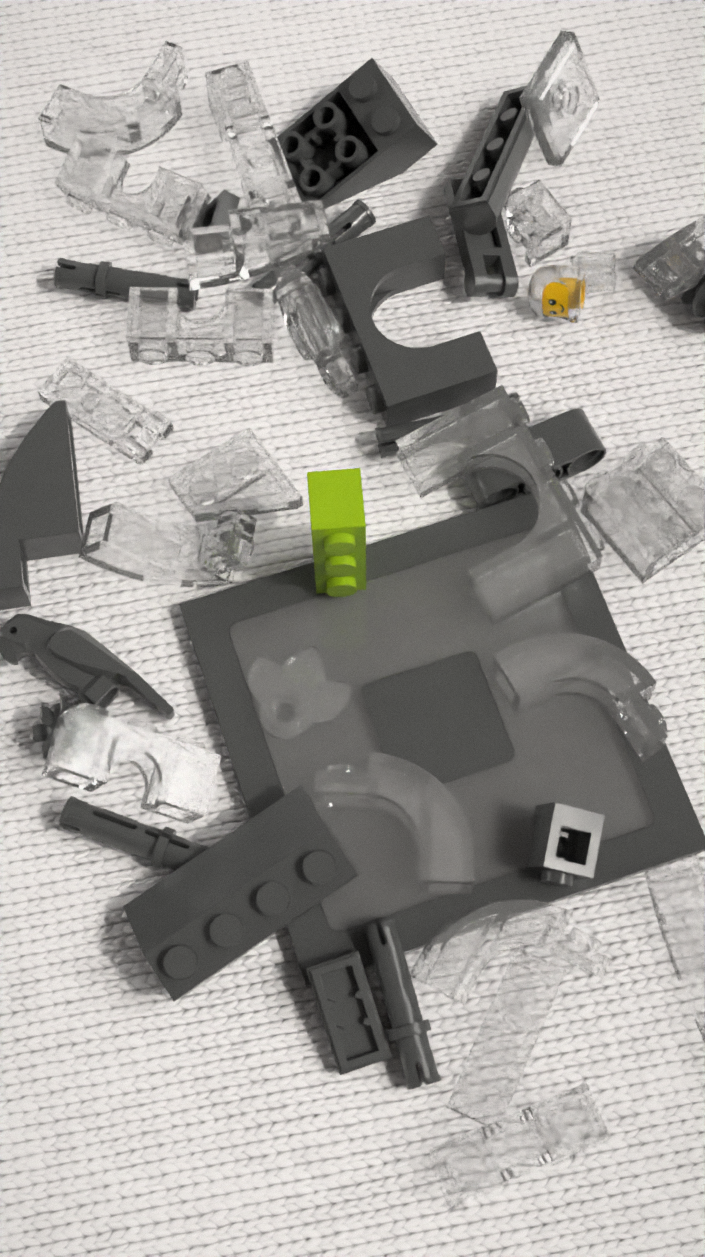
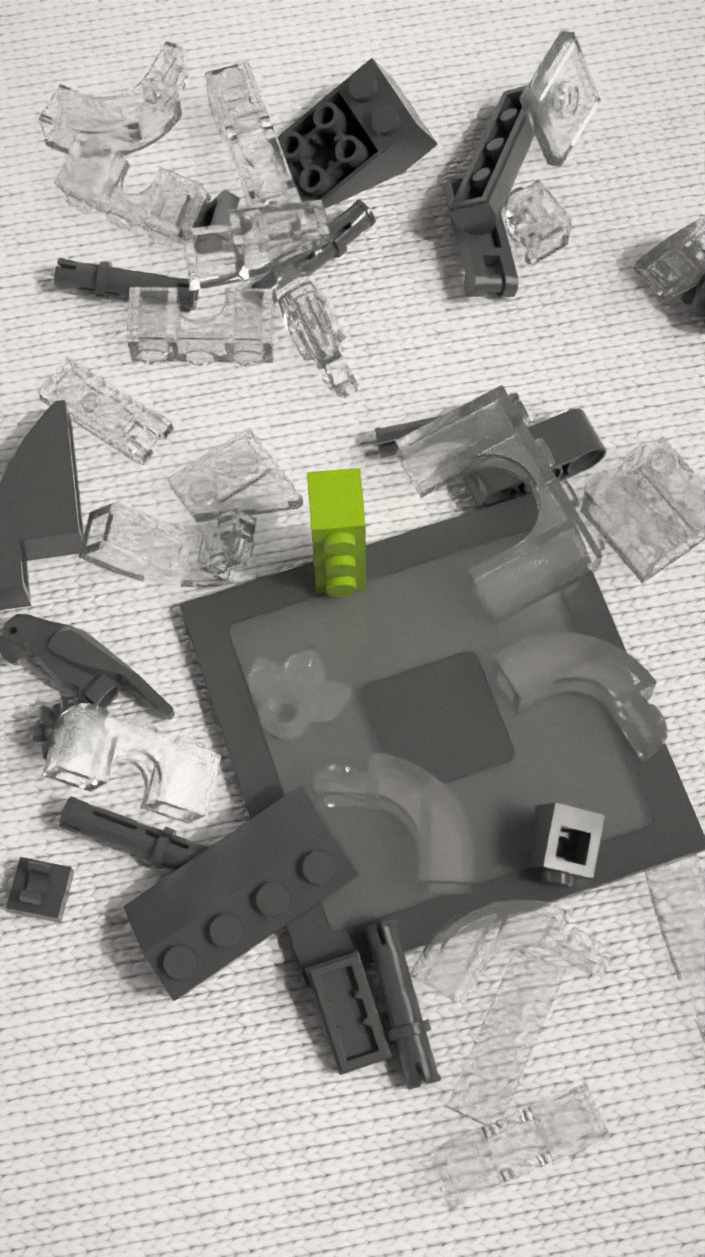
(40, 889): none -> dark grey tile
(401, 379): dark grey arch -> none
(562, 289): clear piece -> none

